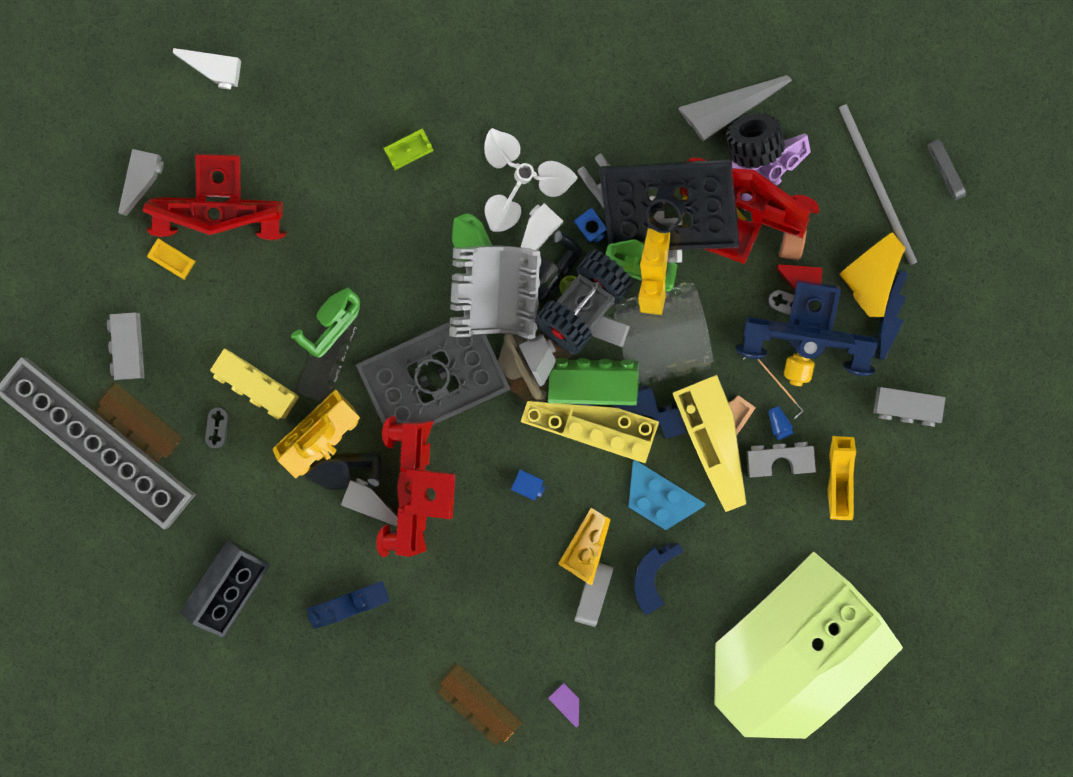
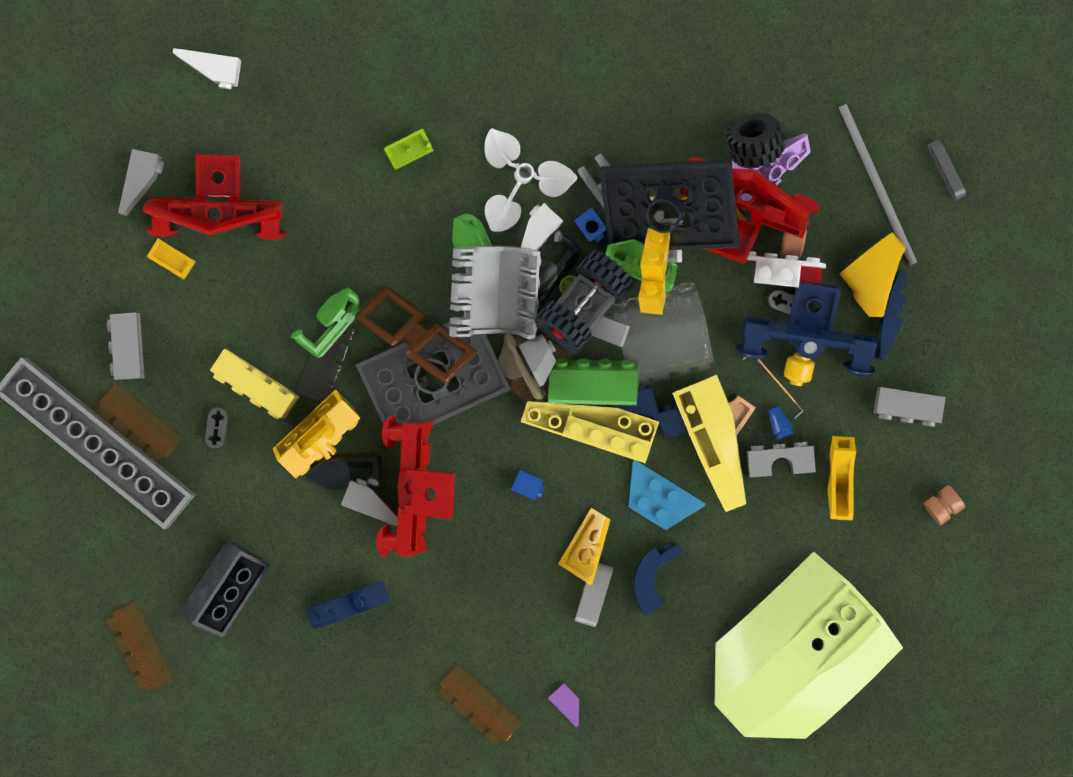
(144, 651): none -> clear orange windscreen
(415, 335): none -> reddish brown bar
(717, 112): light grey wedge -> none
(780, 271): none -> white bracket
(943, 505): none -> nougat wheel

